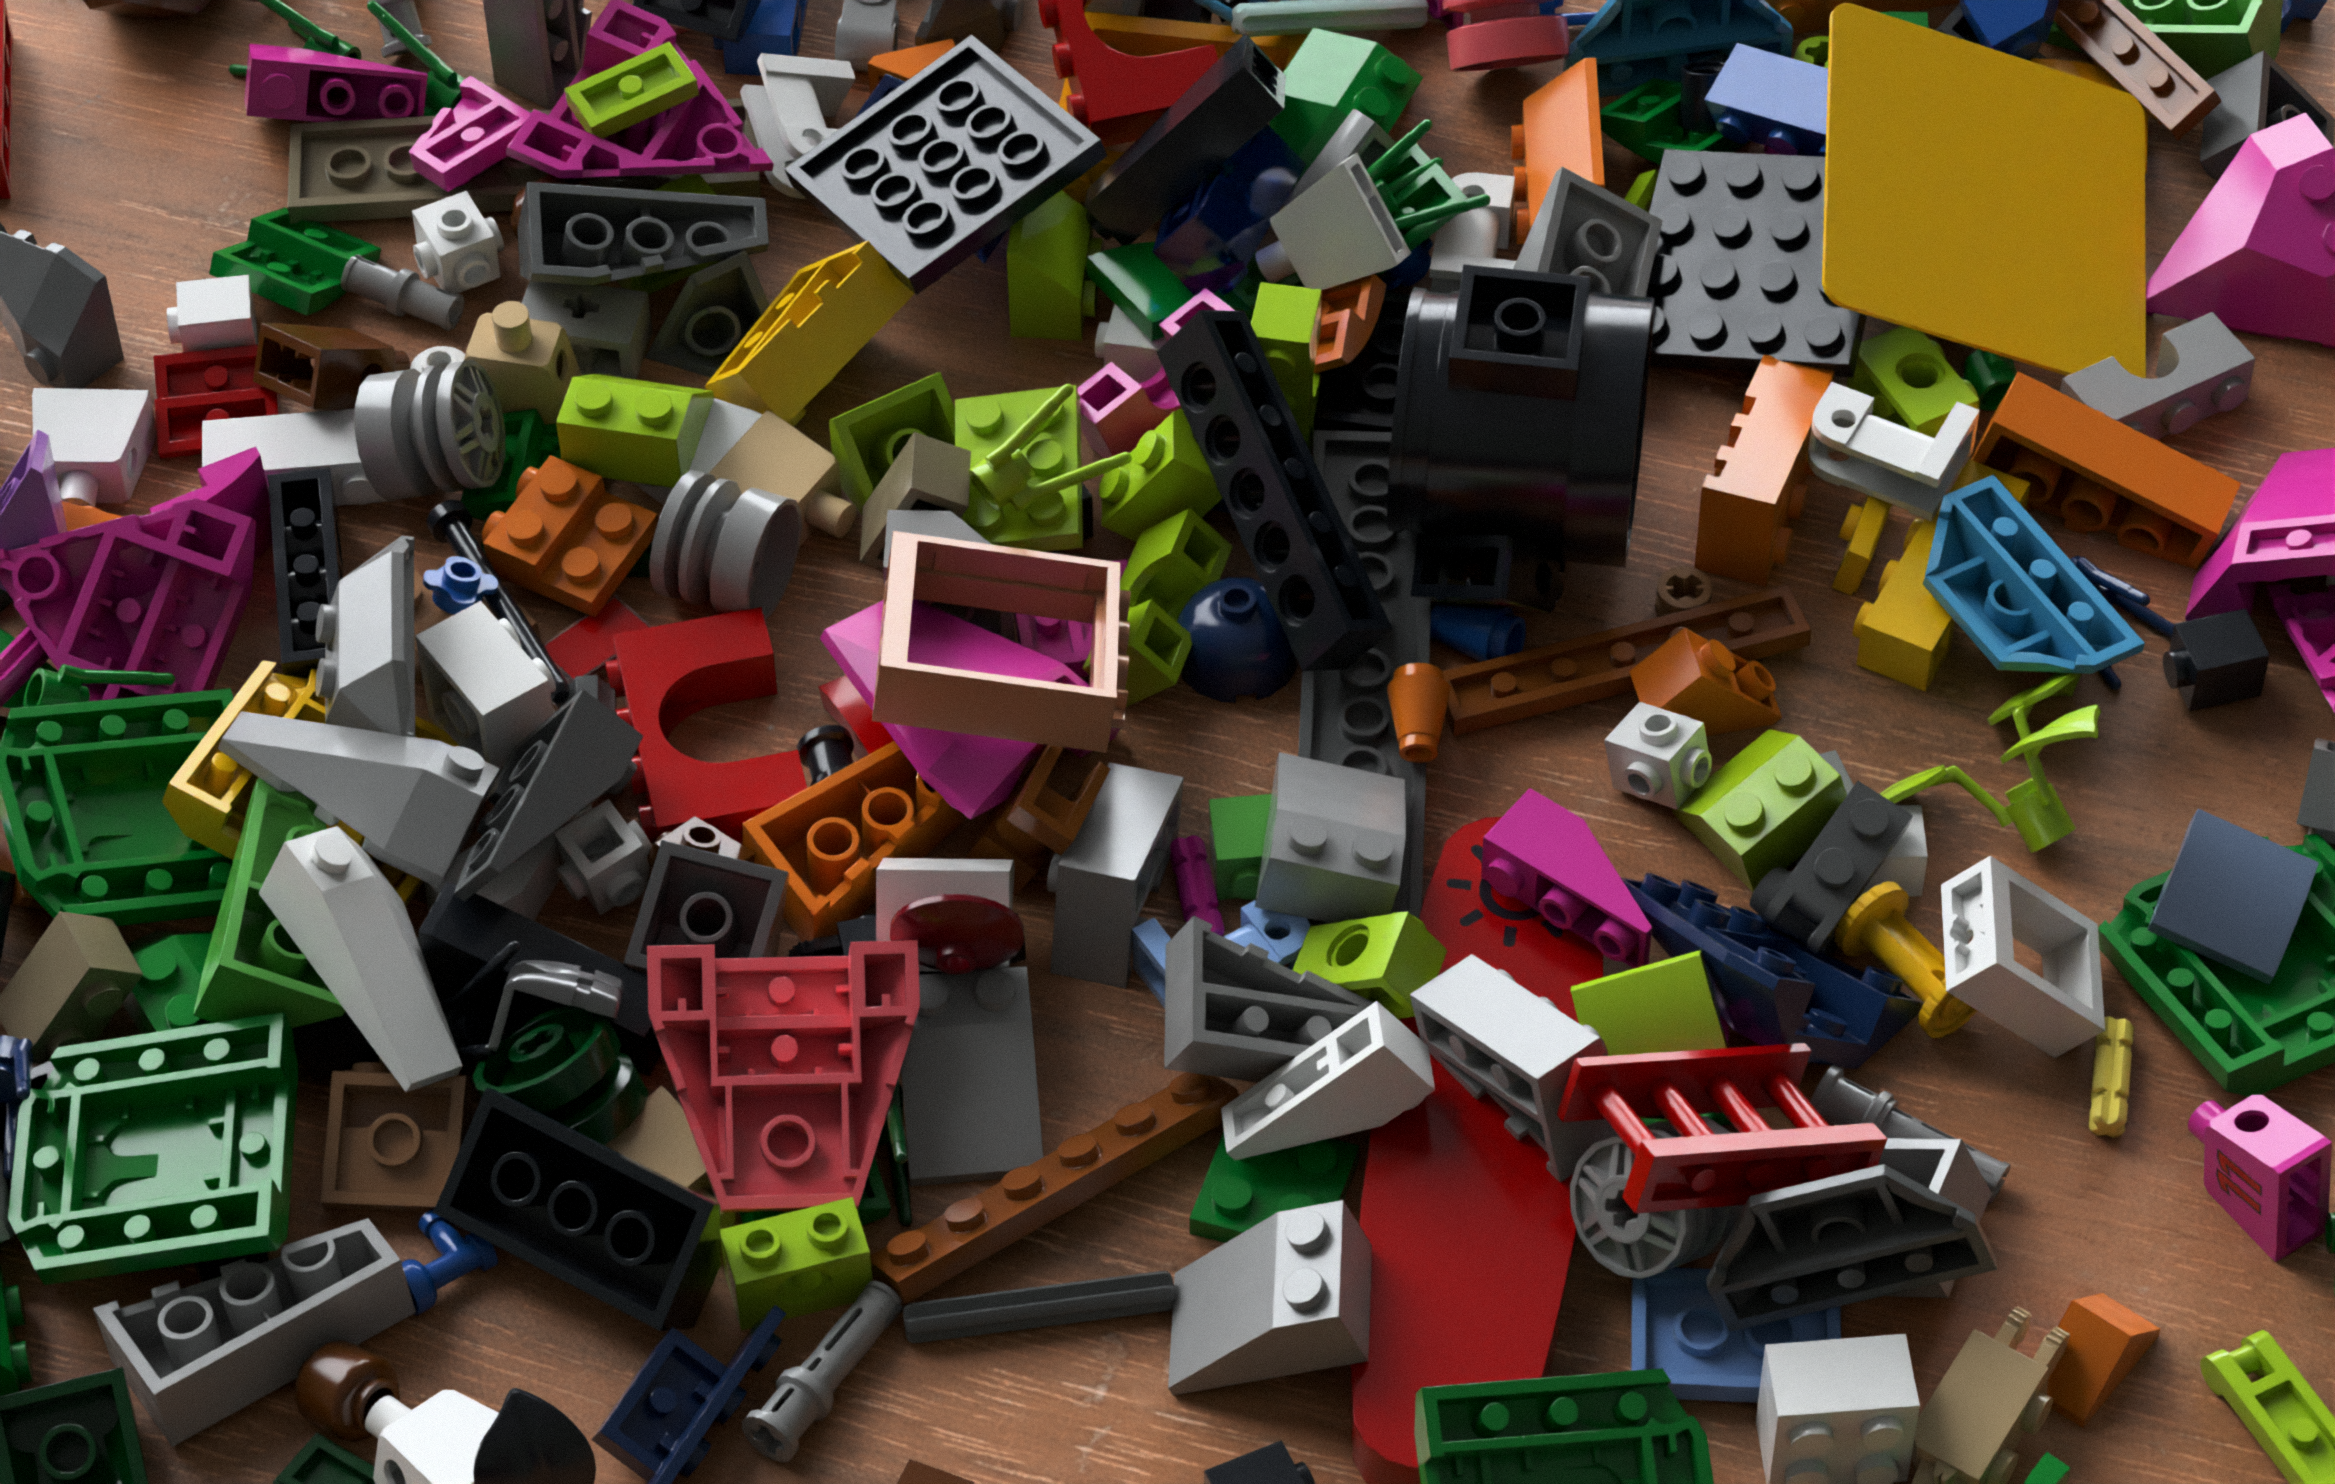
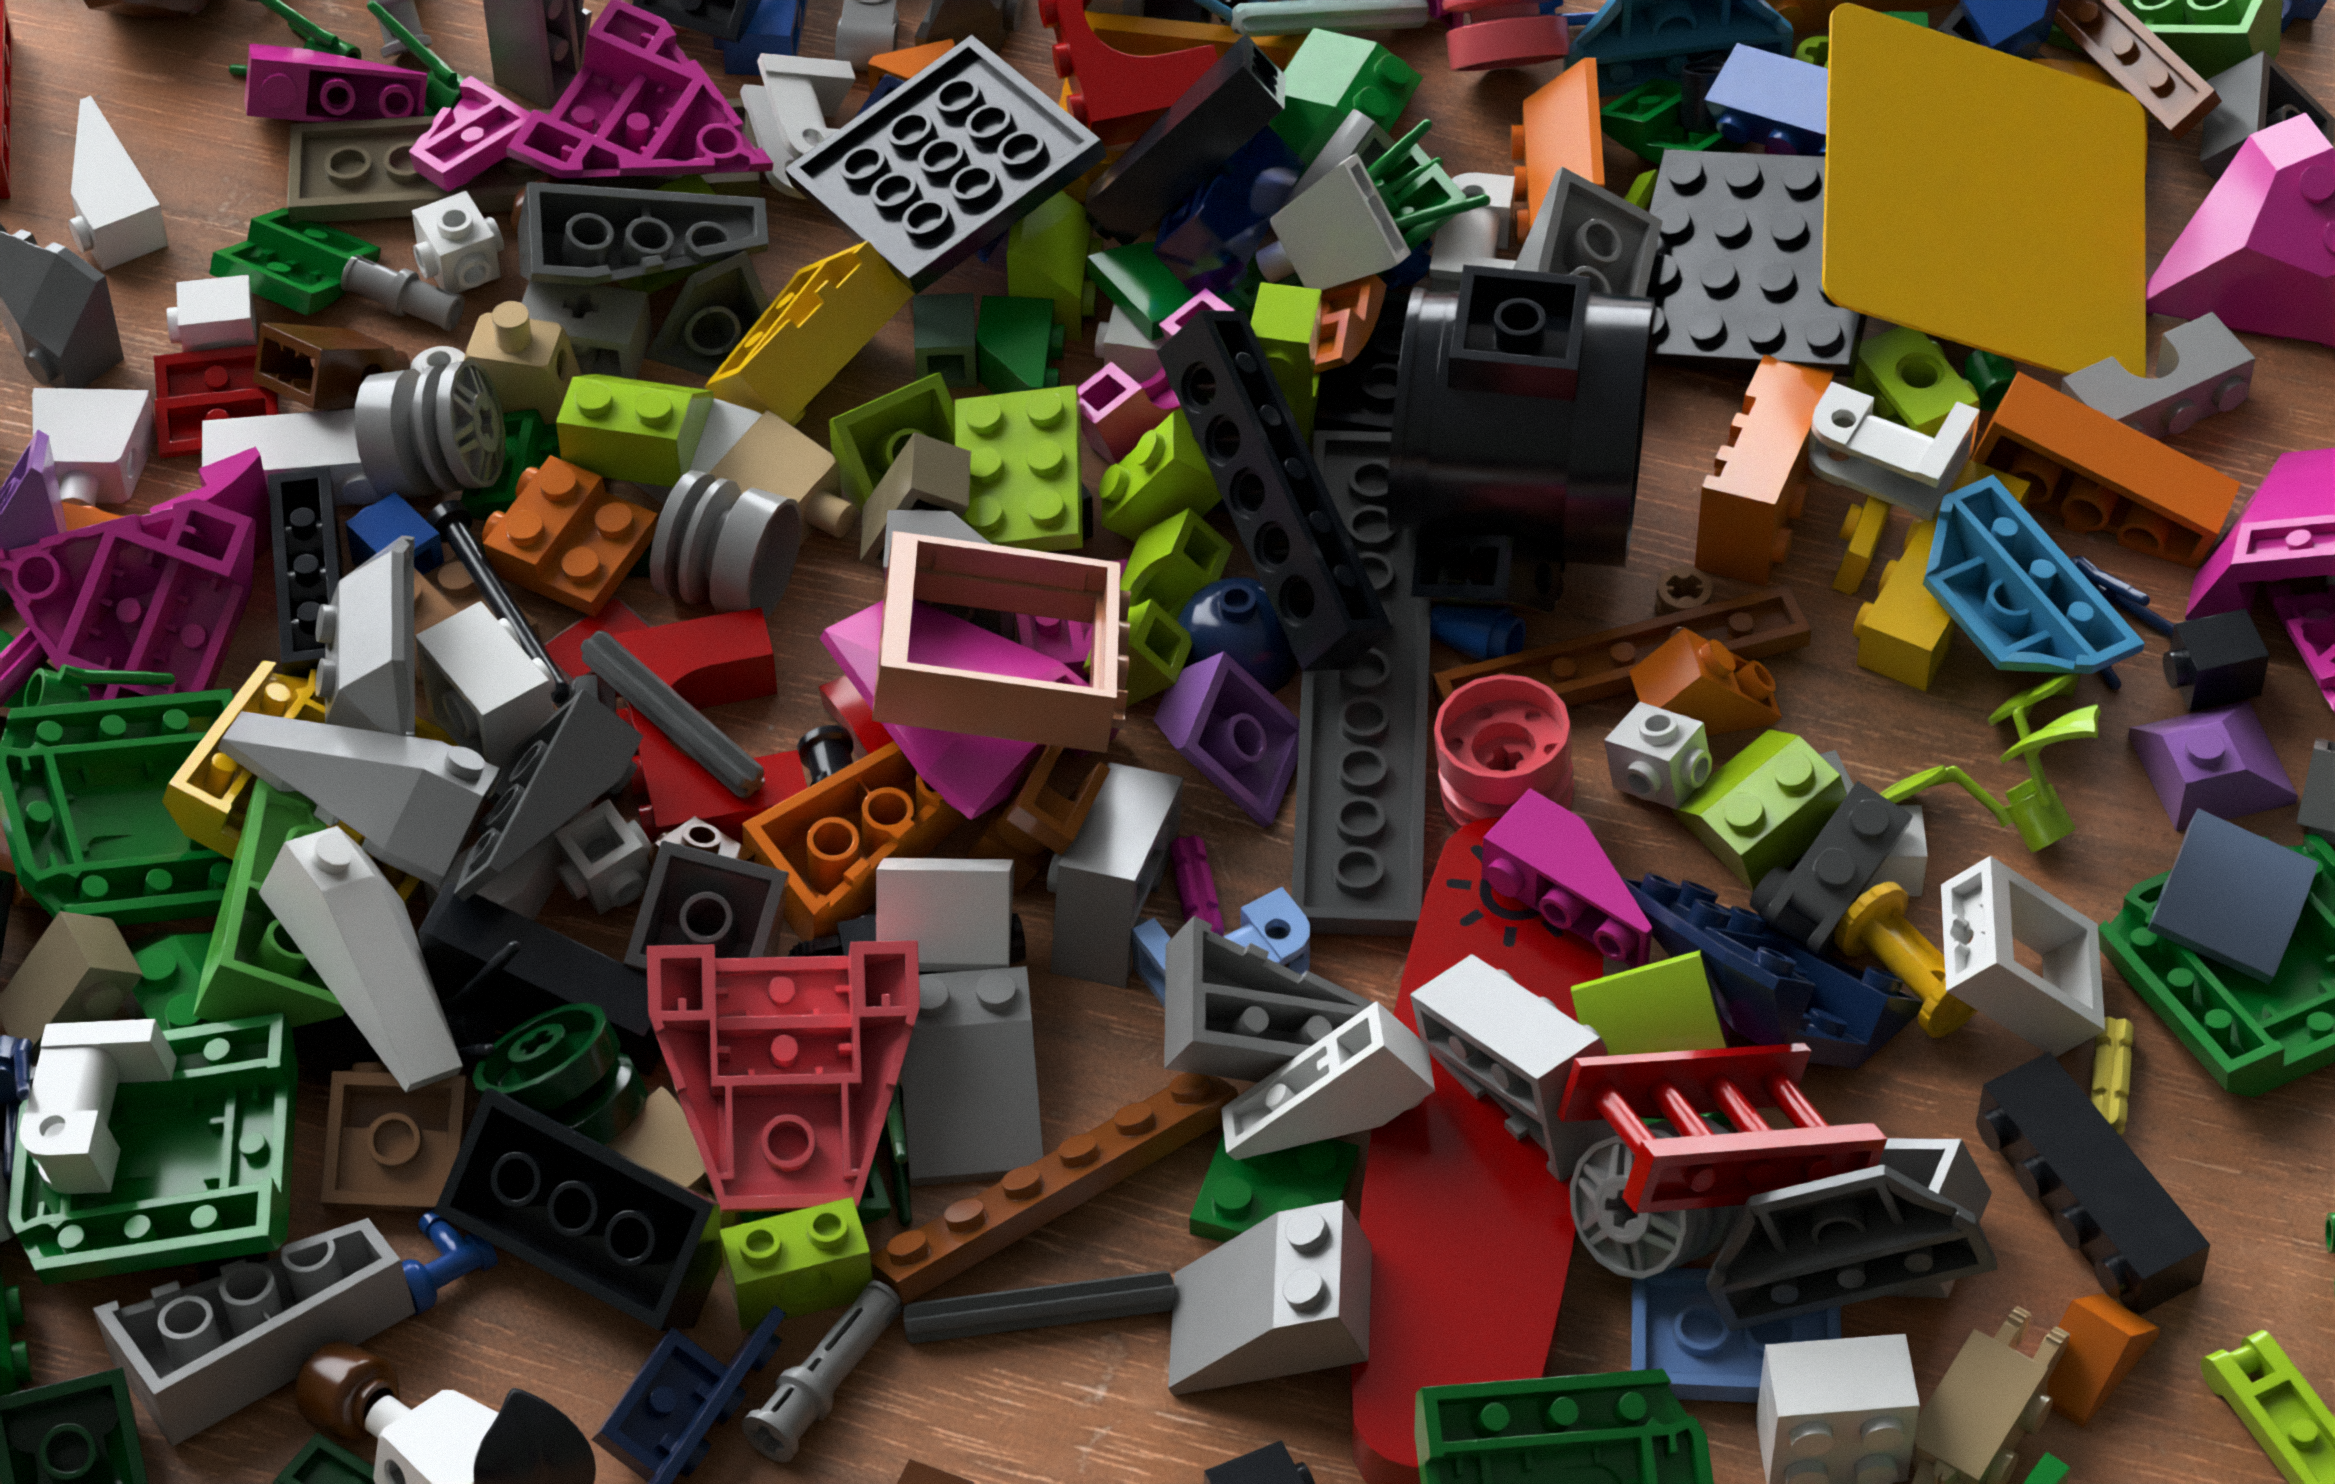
(76, 1095): none -> white piece
(110, 198): none -> white slope
(387, 521): none -> blue brick
(459, 584): blue plate -> none
(562, 984): flat silver piece -> none
(632, 91): lime plate -> none
(673, 714): none -> dark grey axle
(945, 338): none -> sand green brick
(959, 932): dark red dish -> none
(1005, 471): lime plant -> none
(1018, 344): none -> green slope
(1232, 733): none -> medium lavender slope
(1237, 843): bright green brick -> none
(1332, 841): light grey slope -> none
(1374, 958): lime brick -> none
(1418, 709): orange cone -> none
(1498, 743): none -> coral wheel
(1848, 1103): light grey pin -> none
(2091, 1185): none -> black brick
(2213, 764): none -> medium lavender slope
(2265, 1171): dark pink torso -> none

